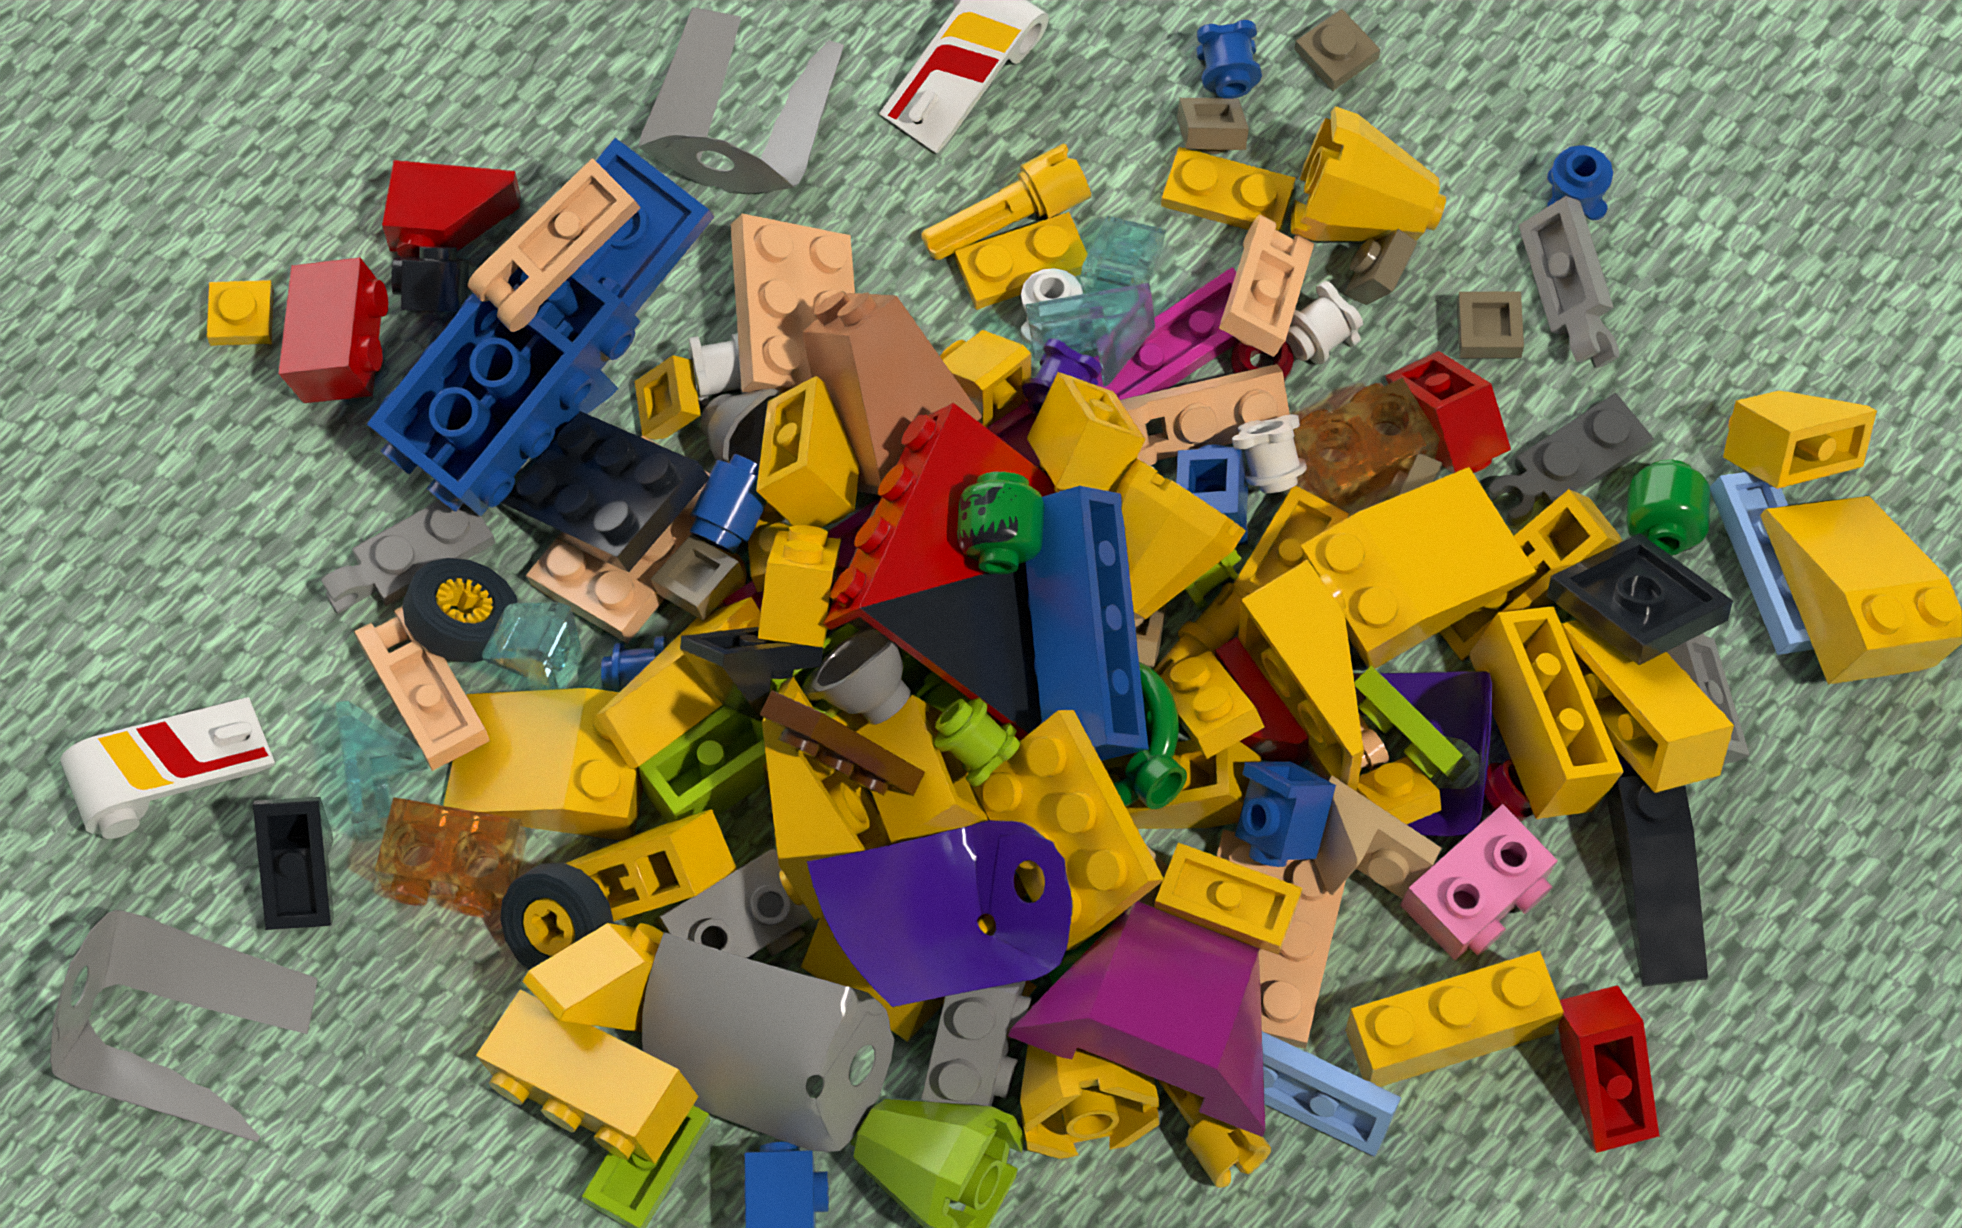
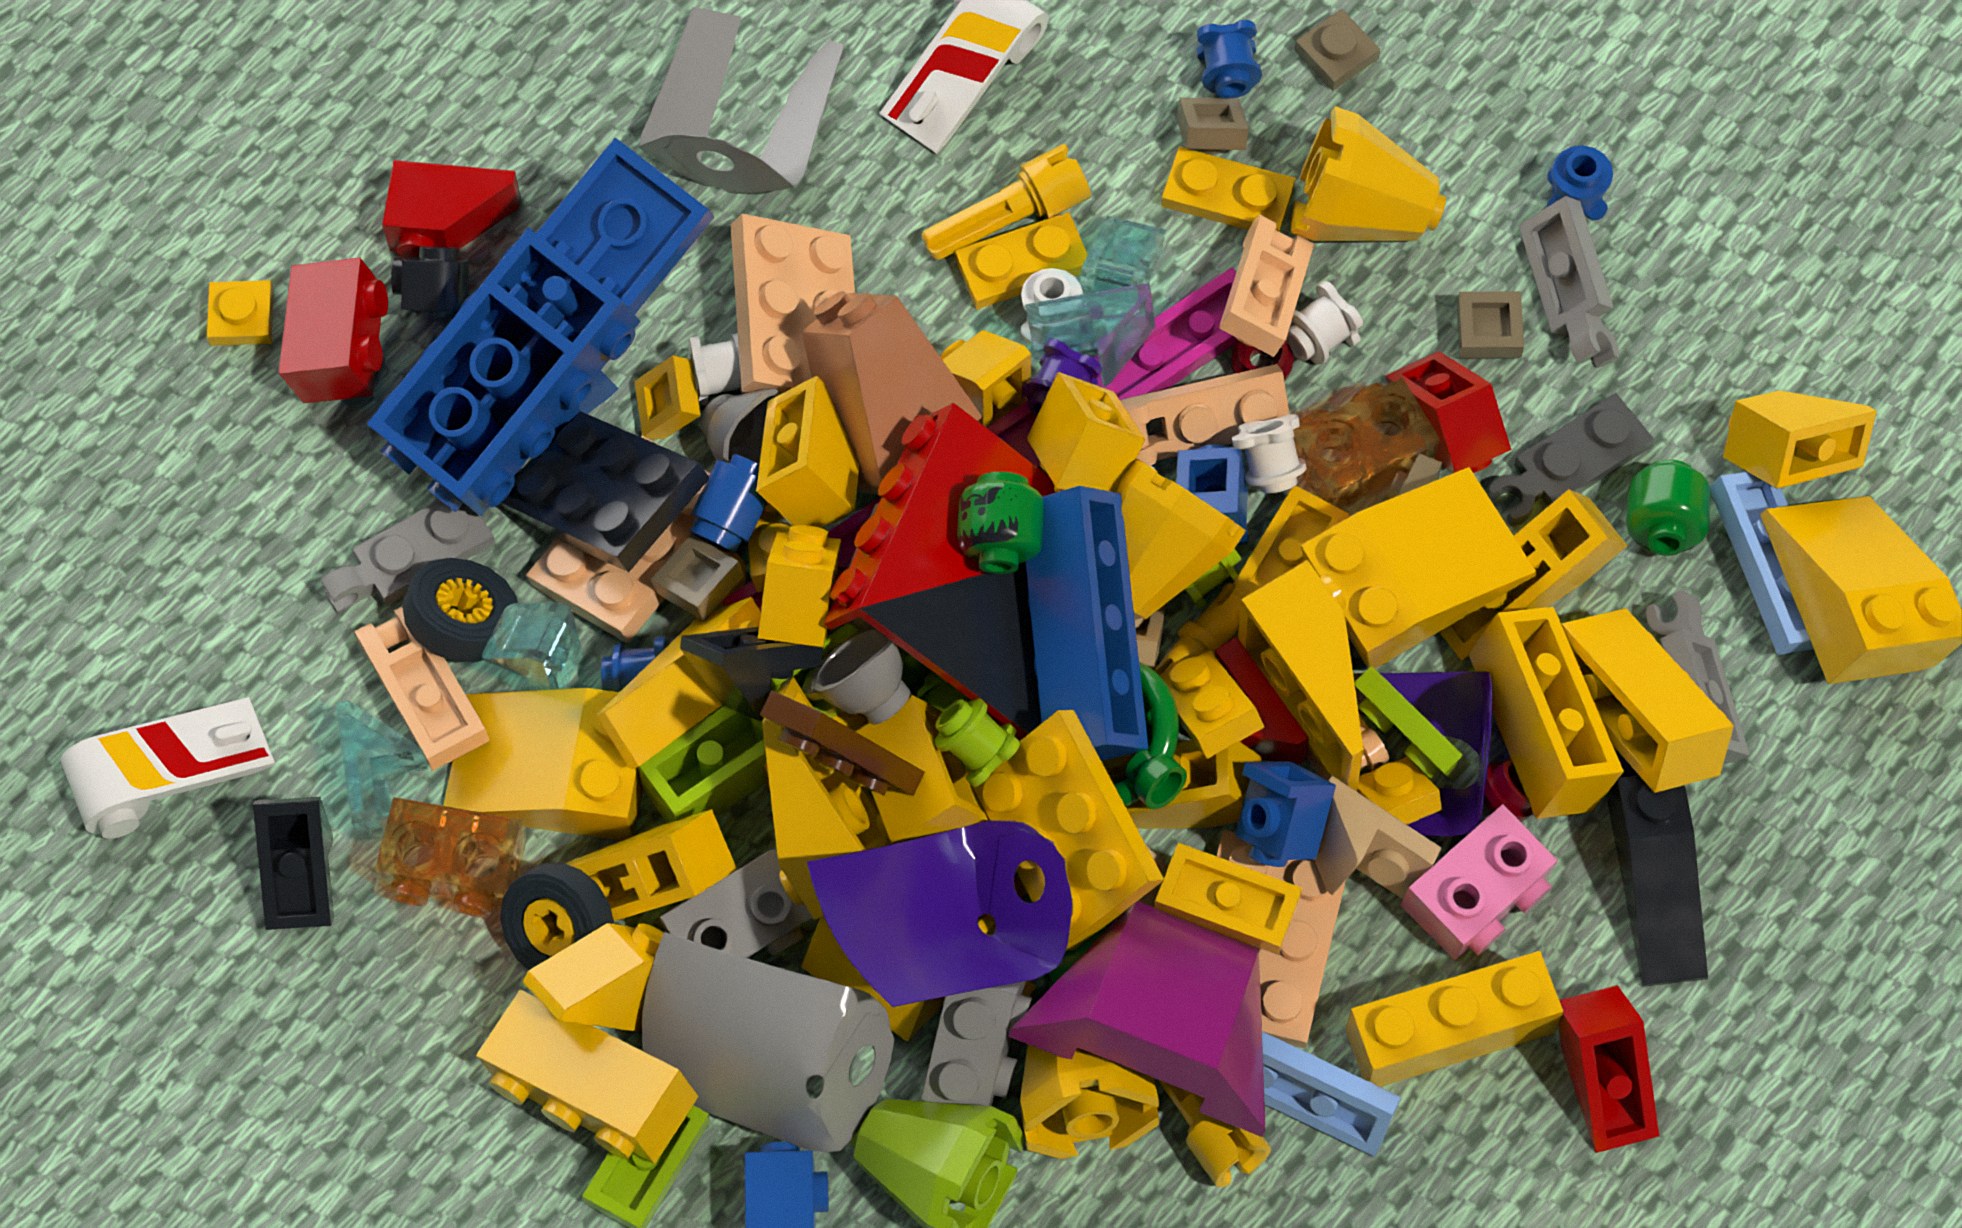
(178, 967): light grey piece -> none
(553, 244): light nougat plate -> none
(1379, 266): dark tan plate -> none
(1639, 598): black plate -> none

